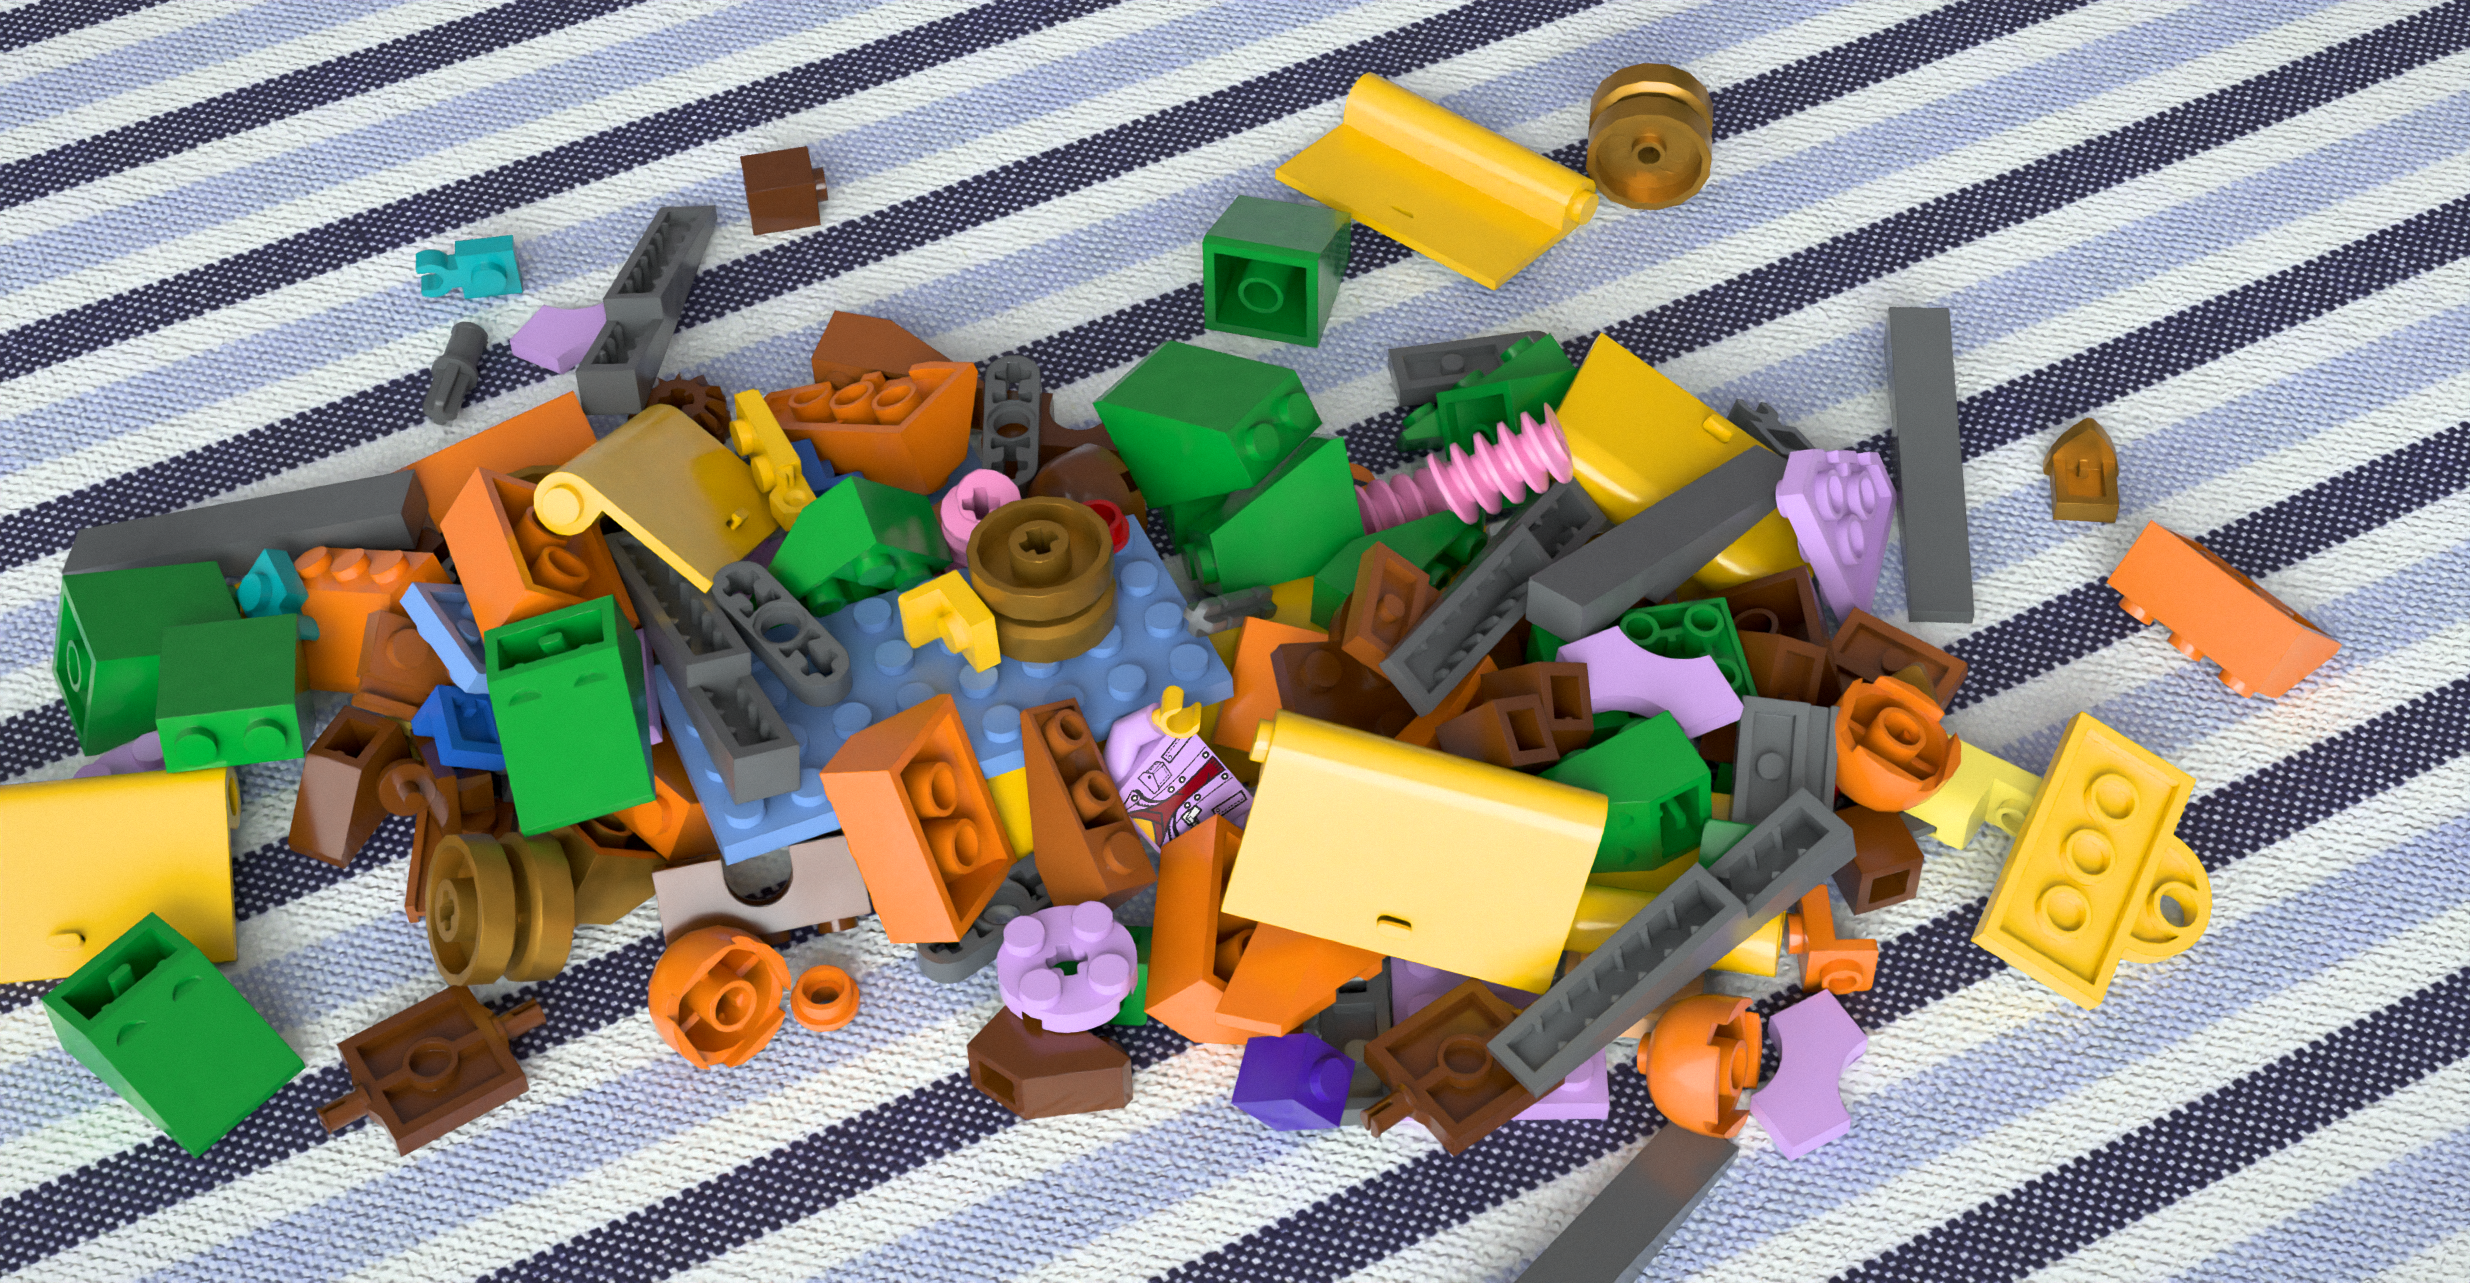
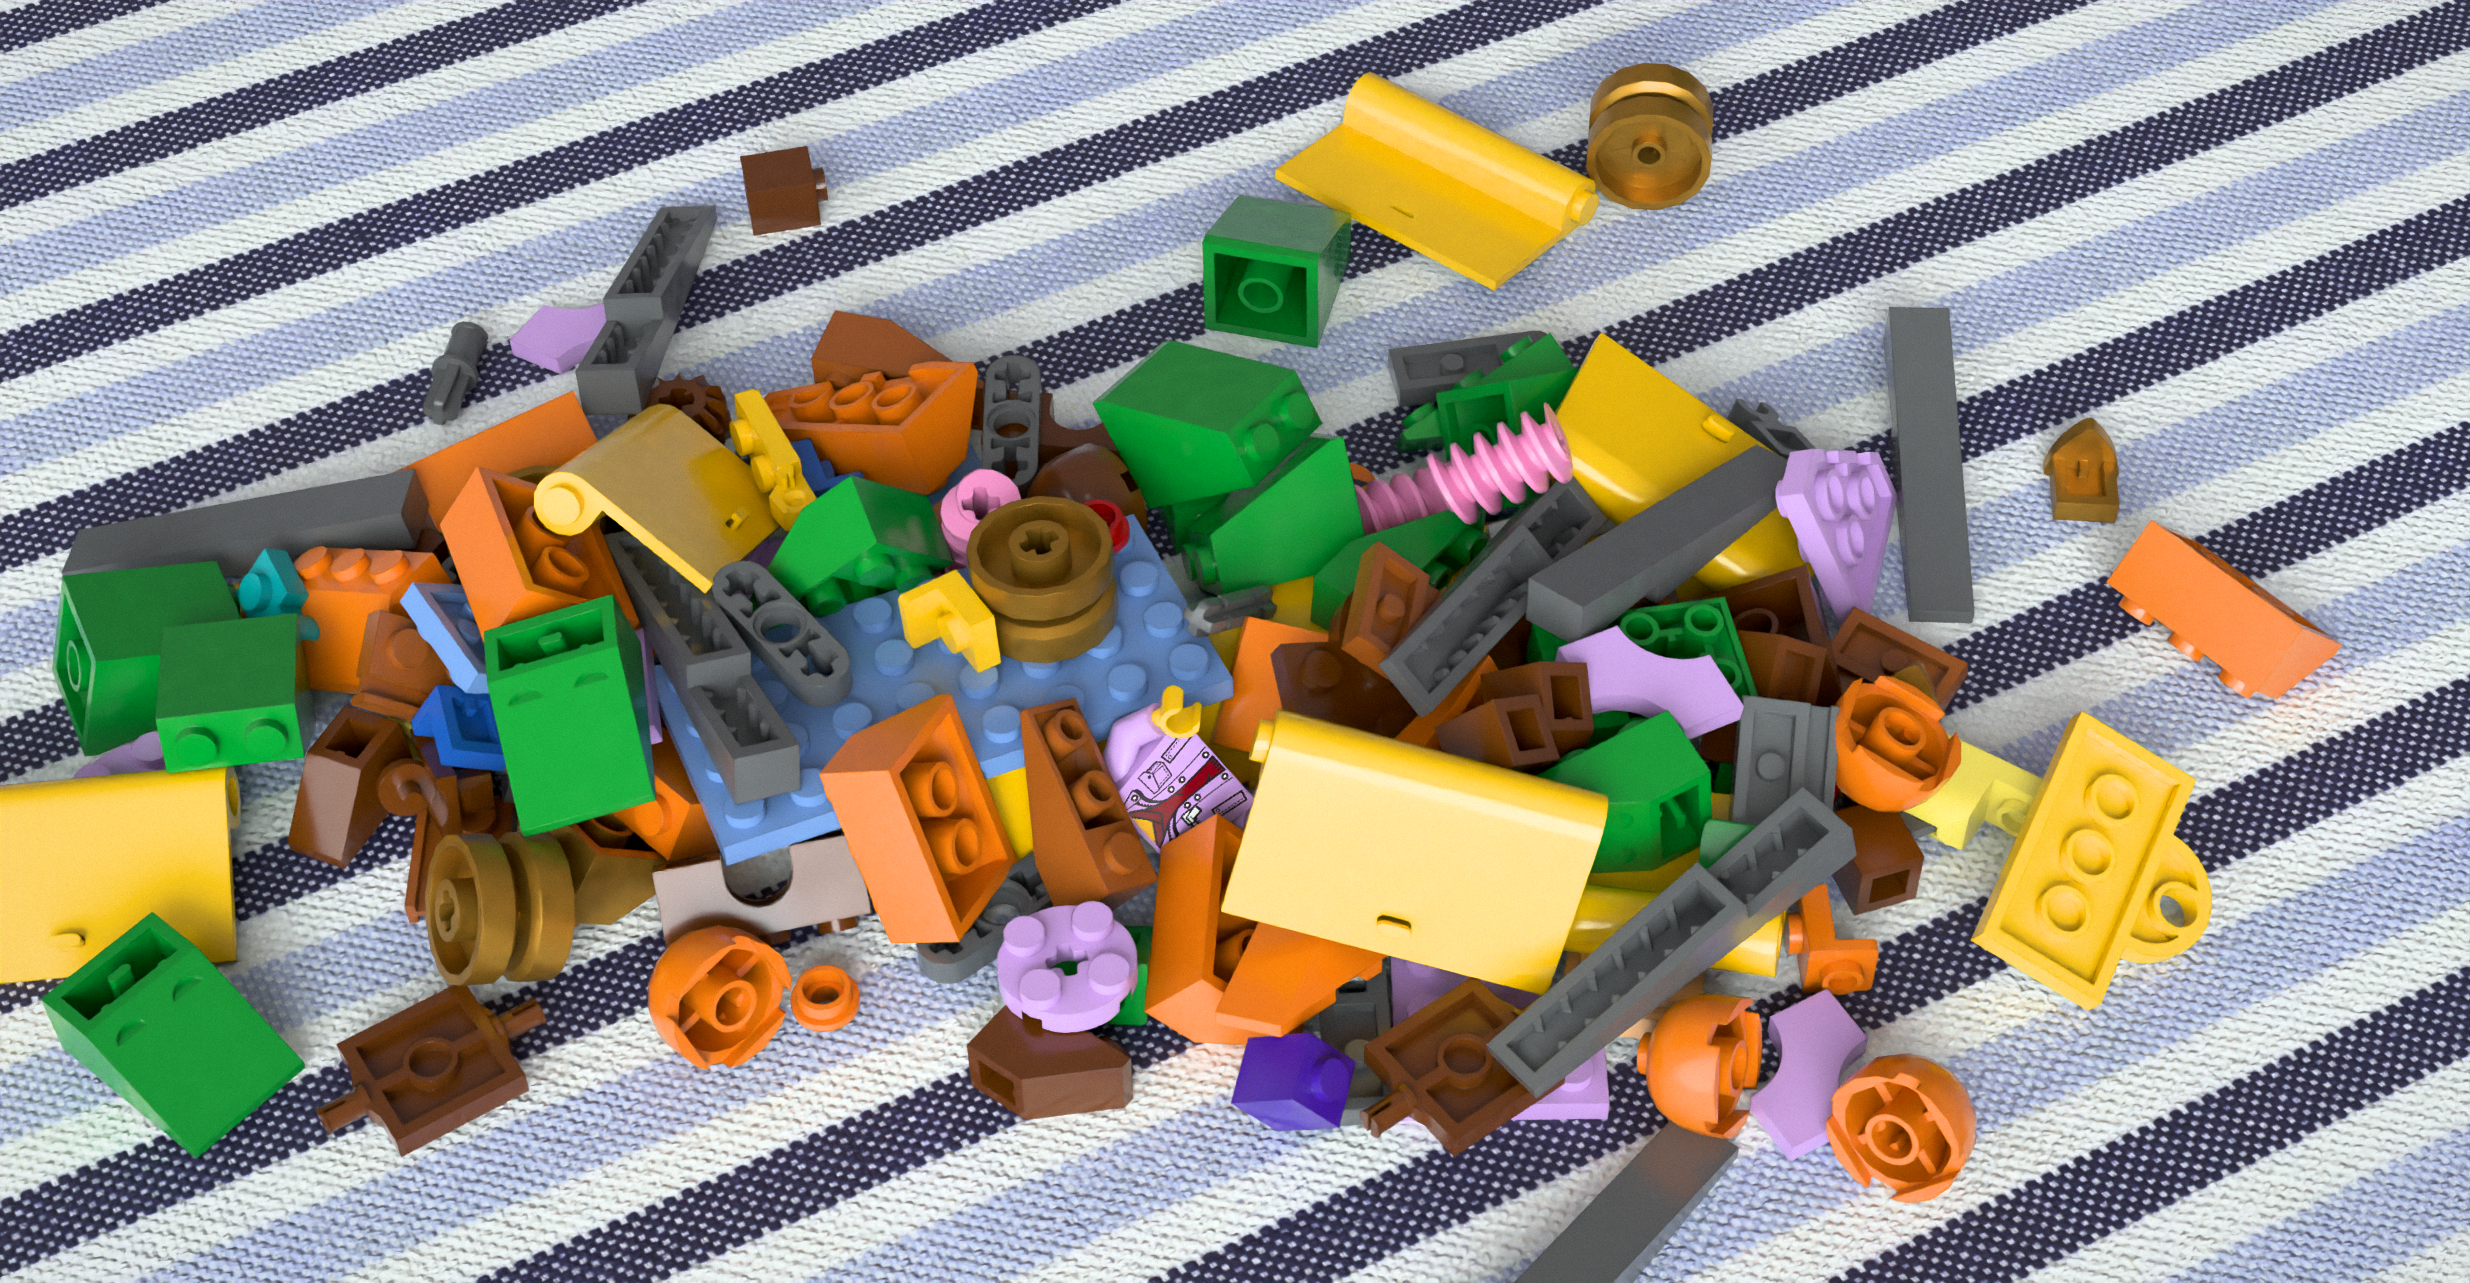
(479, 266): teal plate -> none
(1903, 1125): none -> orange cylinder

